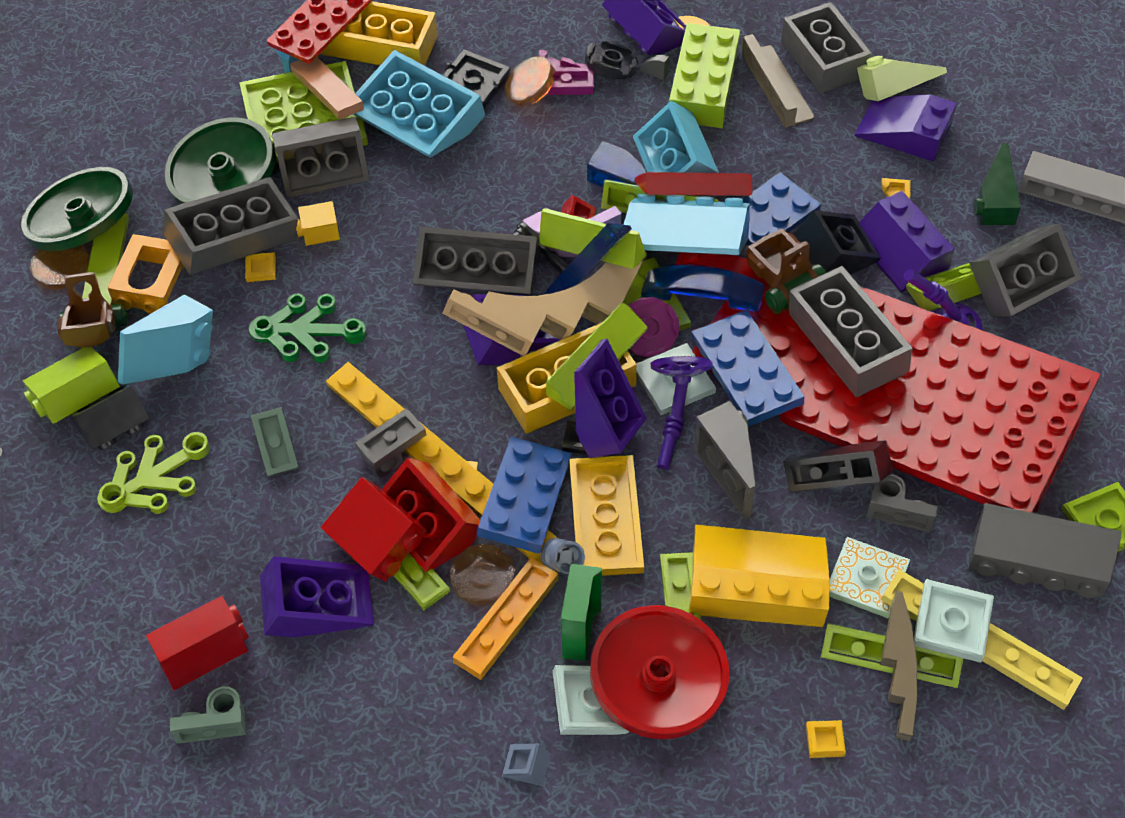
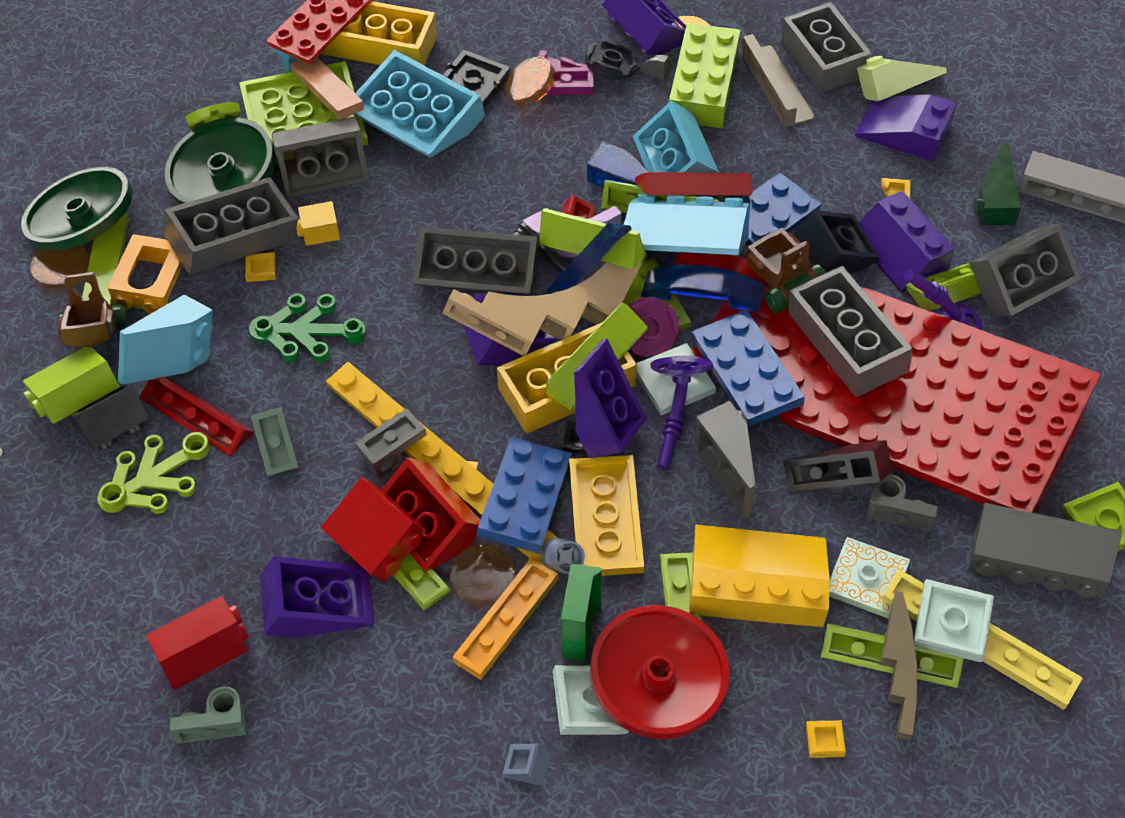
(198, 412): none -> red slope
(212, 113): none -> lime tile

